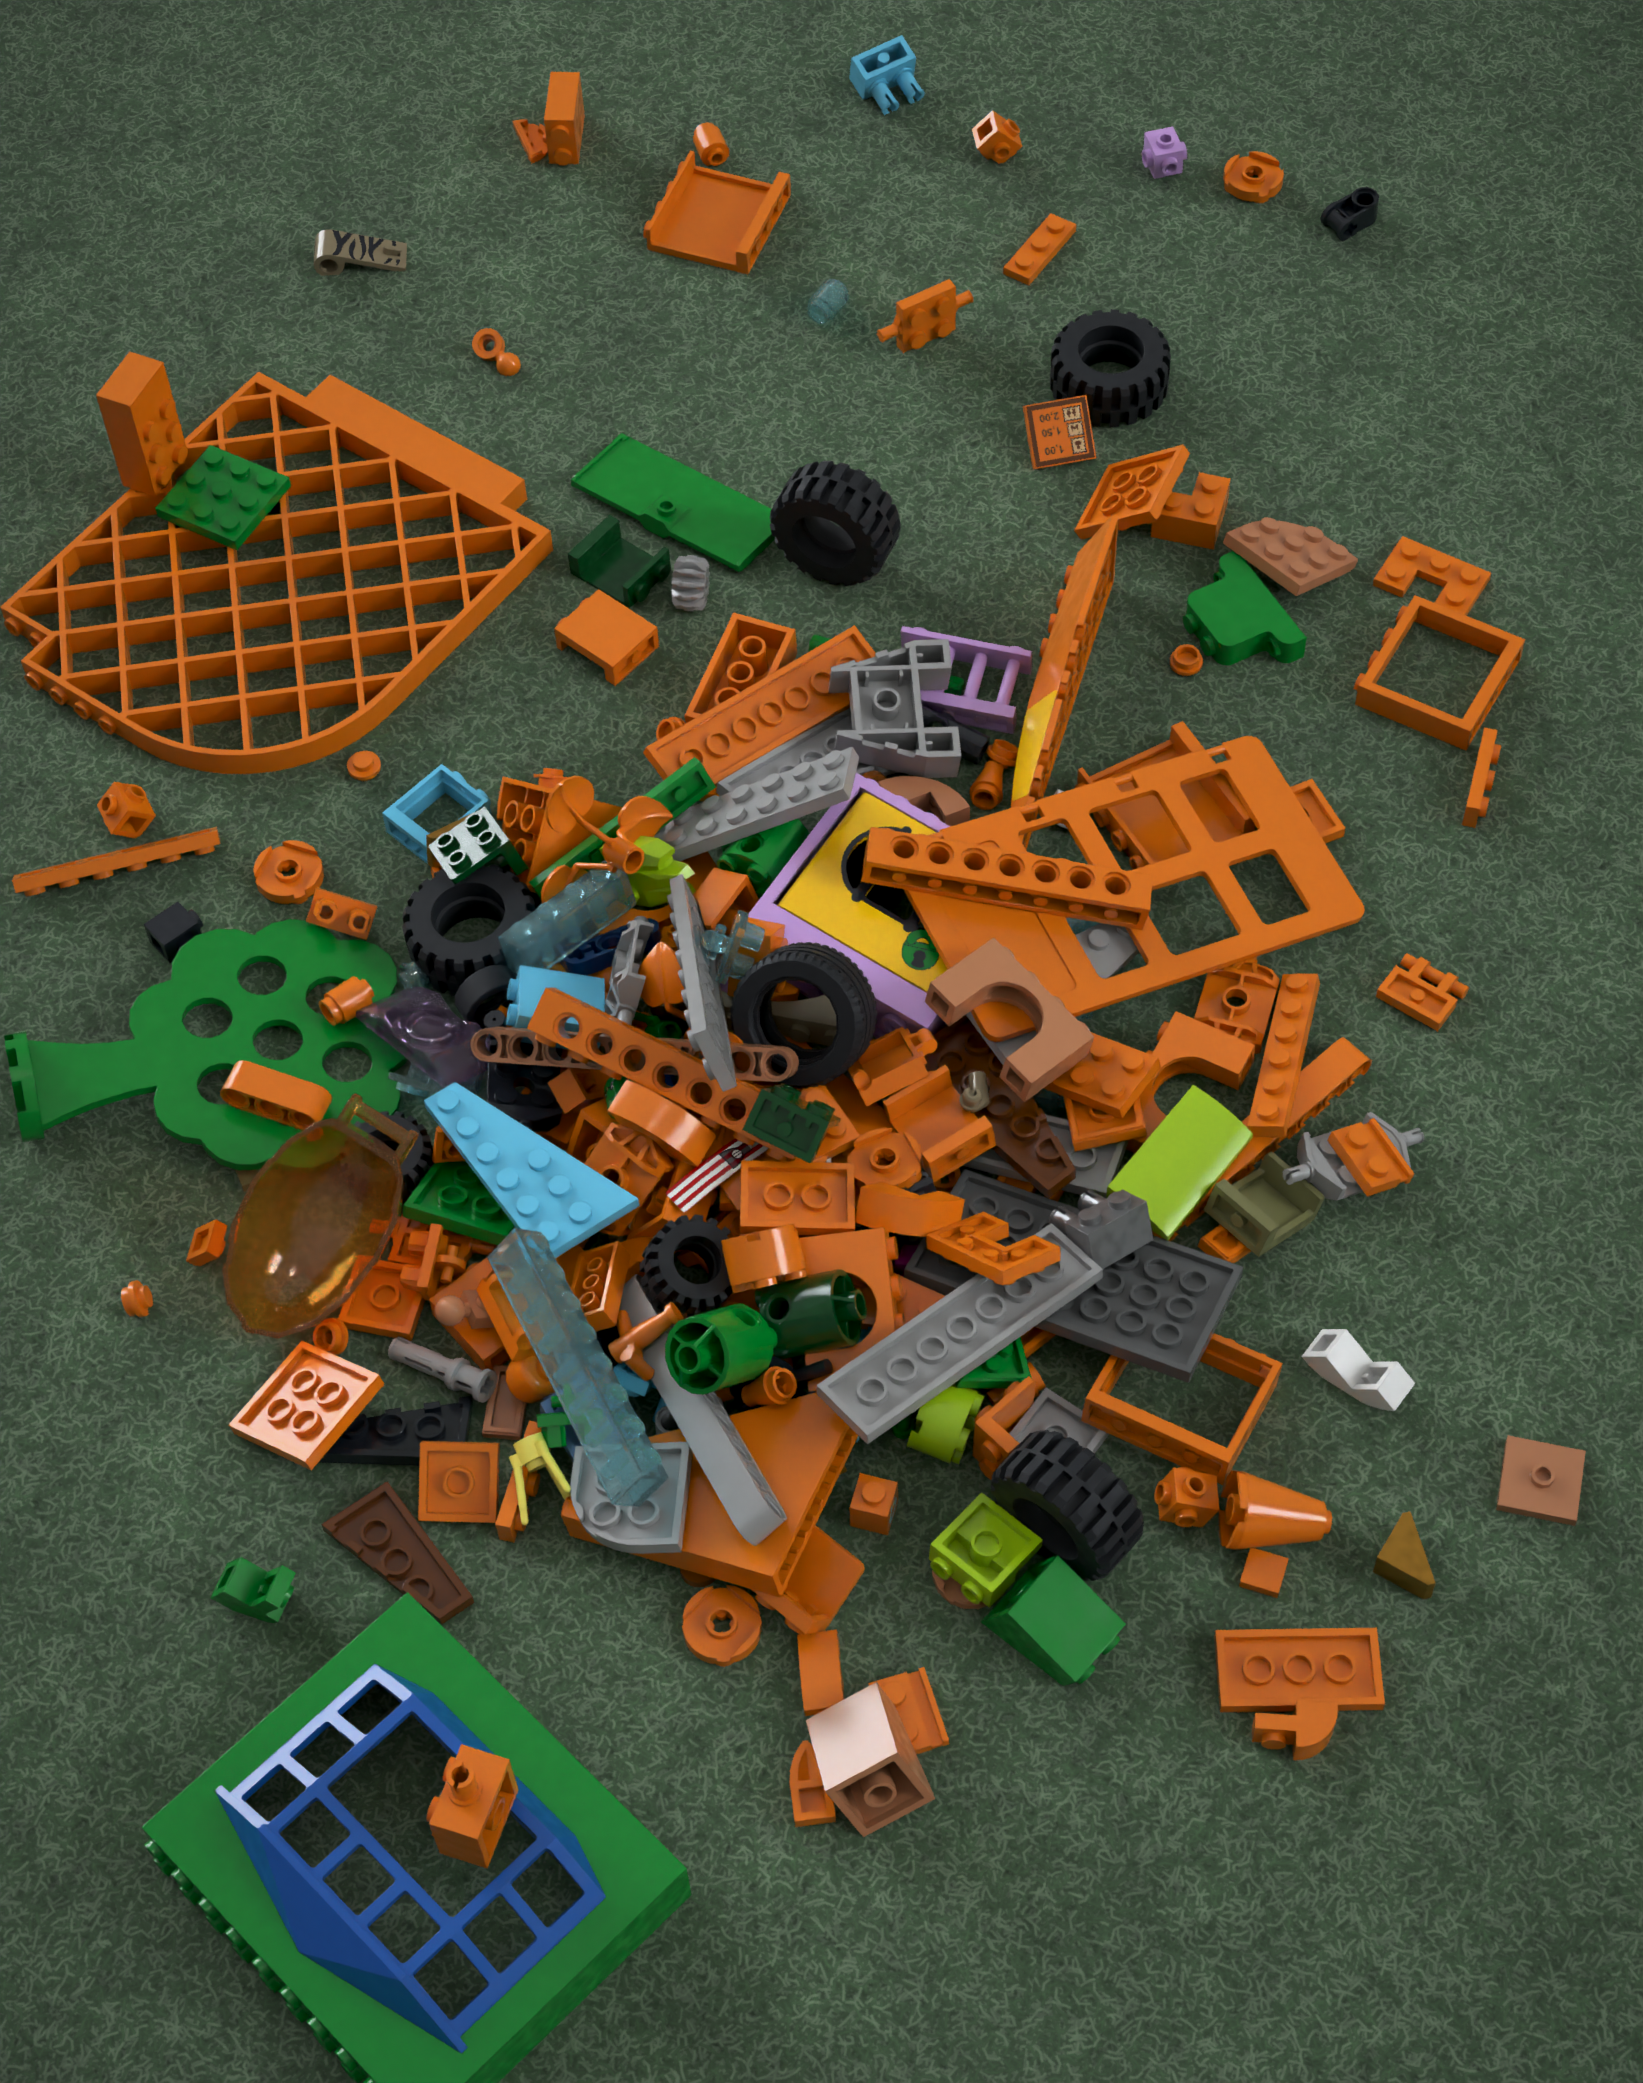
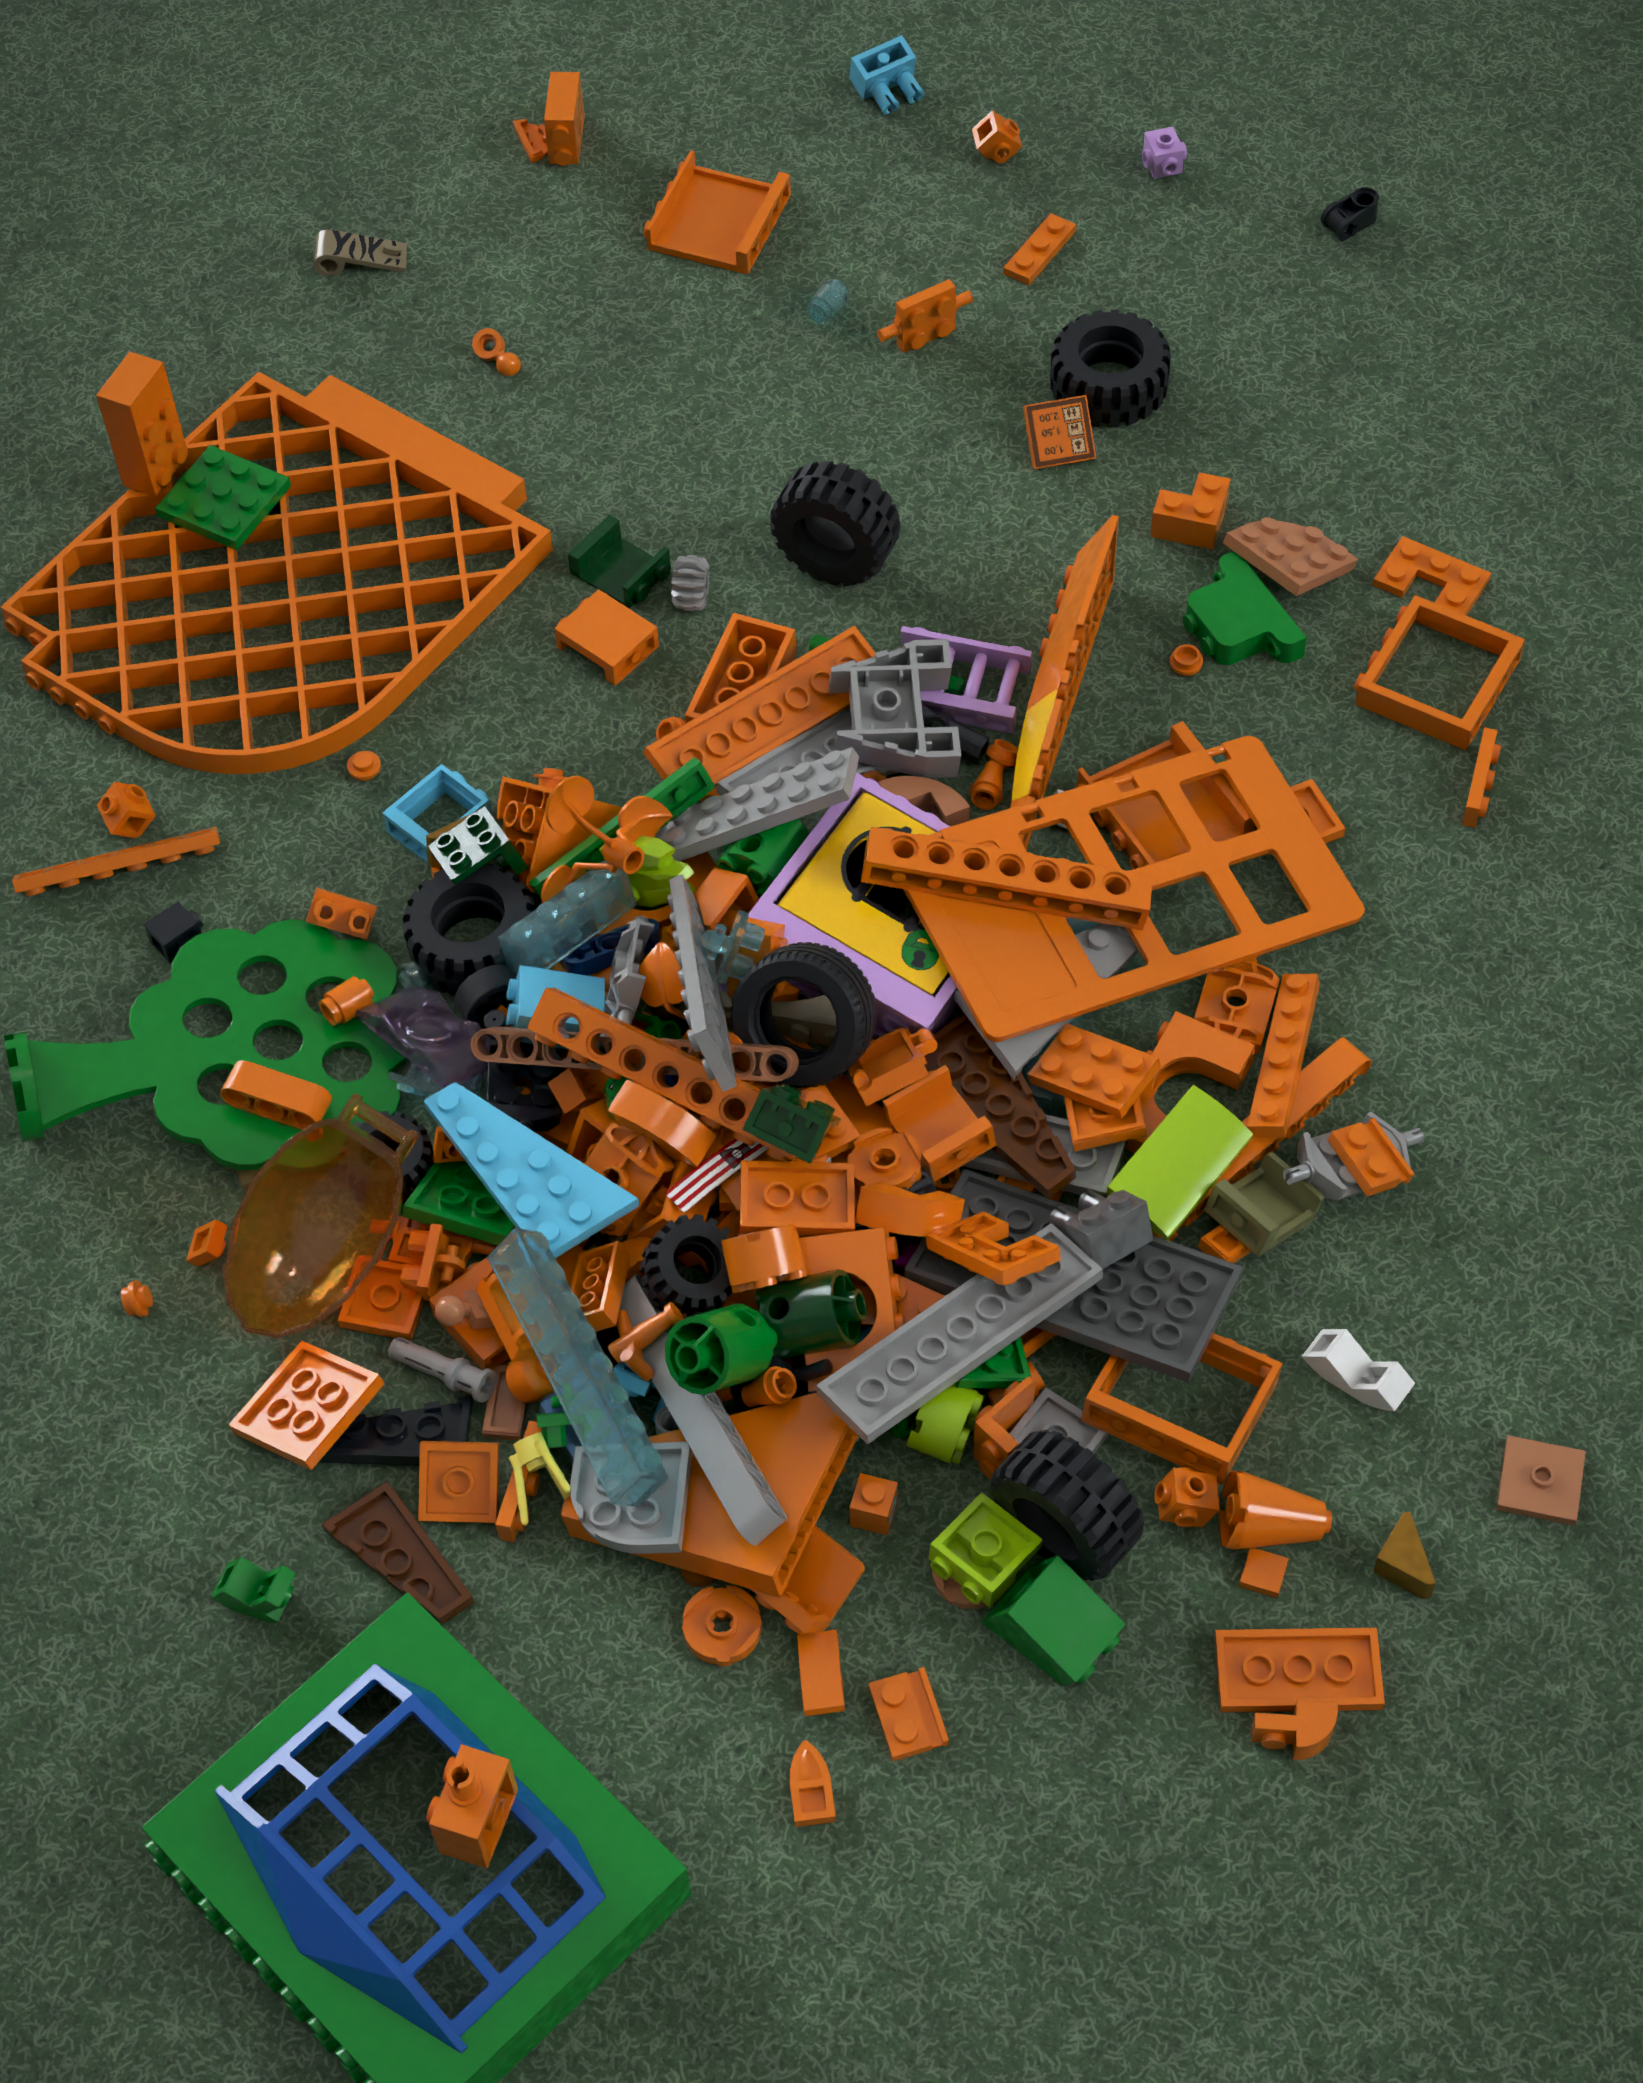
(293, 888): orange plate -> none
(331, 1336): orange plate -> none
(677, 502): green door -> none
(710, 144): orange brick -> none
(868, 1760): nougat slope -> none
(976, 1095): dark tan arm -> none
(996, 975): nougat arch -> none
(1133, 490): orange plate -> none
(1239, 173): orange plate -> none
(1417, 997): orange plate -> none

